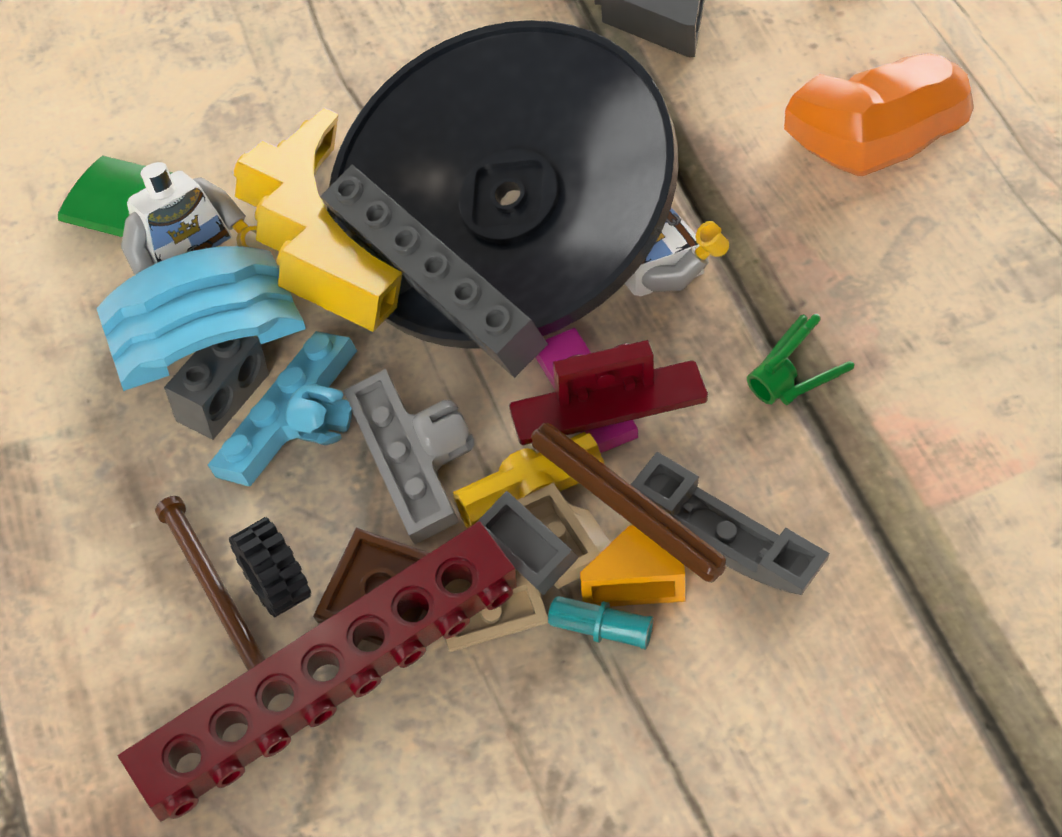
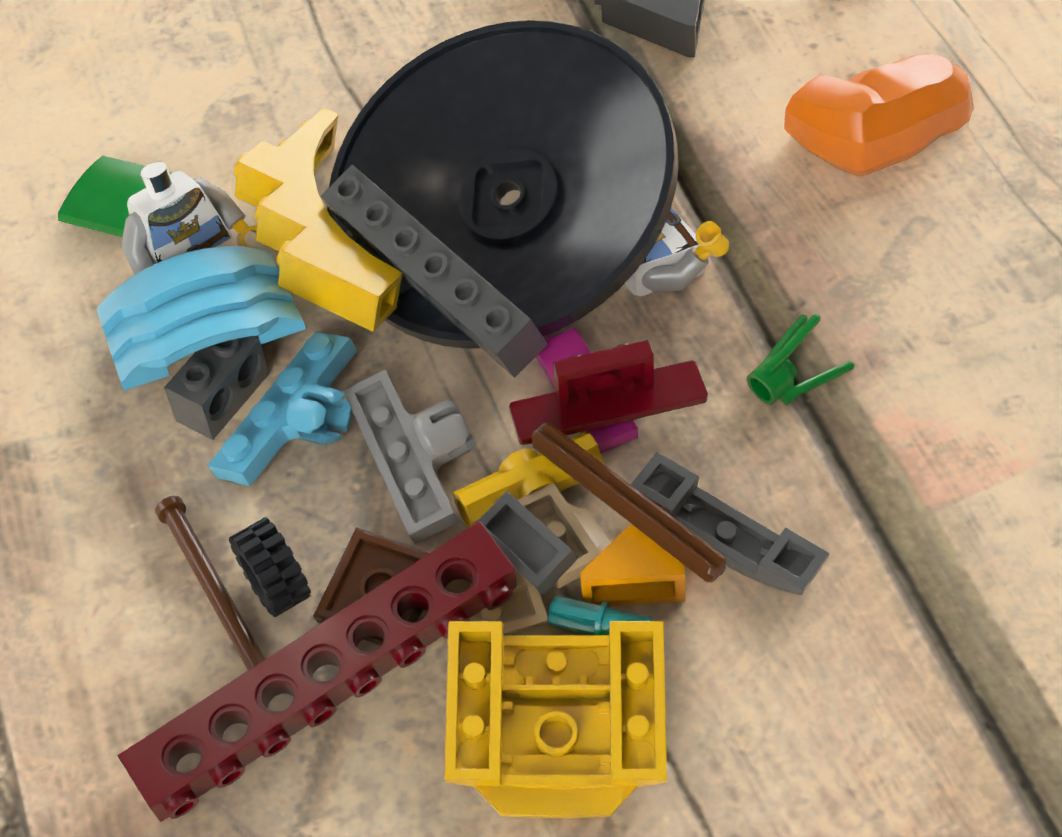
(555, 717): none -> yellow slope

